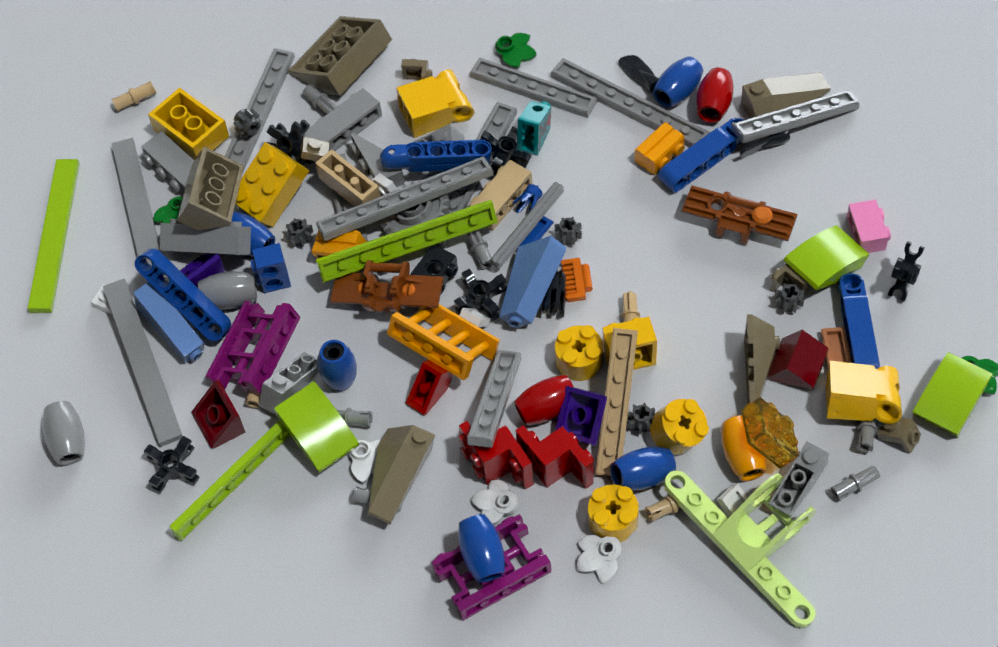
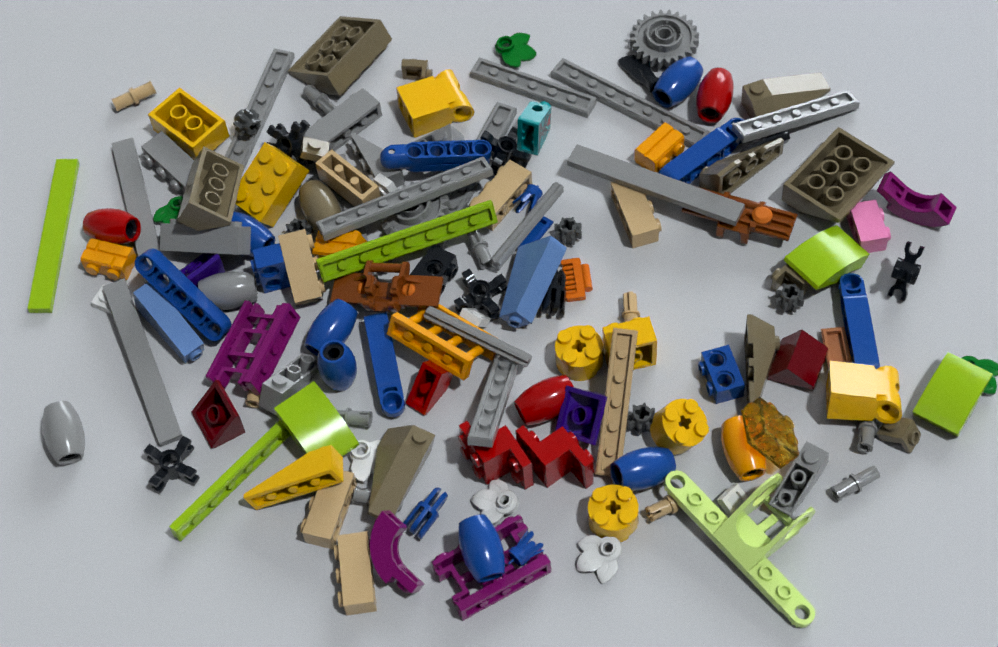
(108, 259): none -> light orange brick
(112, 226): none -> red piece
(301, 267): none -> tan brick
(305, 475): none -> yellow slope
(317, 202): none -> dark tan piece
(328, 512): none -> tan brick
(332, 323): none -> blue piece
(355, 573): none -> tan brick
(385, 365): none -> blue piece
(385, 553): none -> magenta arch
(426, 512): none -> blue arm
(478, 336): none -> light grey axle
(523, 550): none -> blue piece
(636, 215): none -> tan brick
(656, 185): none -> light grey tile
(663, 38): none -> light grey gear
(726, 373): none -> blue brick
(737, 169): none -> dark tan wedge
(835, 177): none -> dark tan slope
(913, 206): none -> magenta arch

